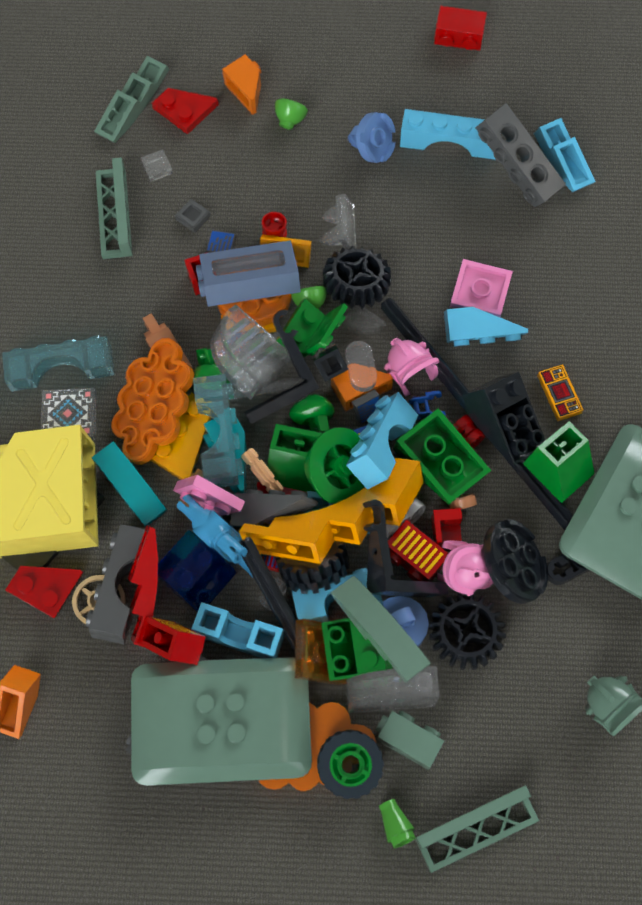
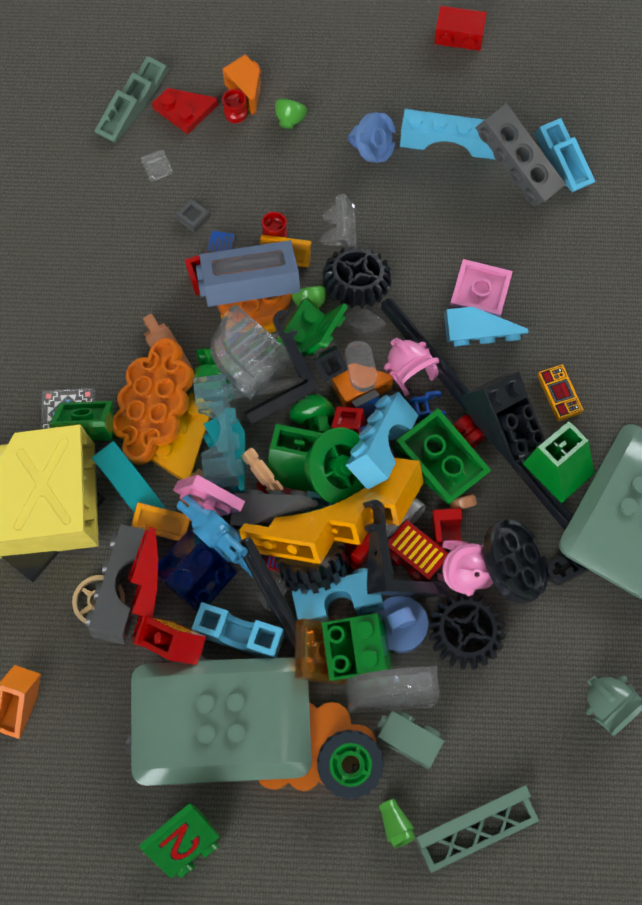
(26, 366): clear light blue arch -> none
(44, 587): red wing -> none
(93, 416): none -> green slope
(119, 211): sand green fence -> none
(166, 522): none -> light orange tile
(181, 842): none -> green slope
(235, 106): none -> red wheel
(349, 418): none -> red panel
(358, 553): none -> red tile
(380, 628): sand green slope -> none

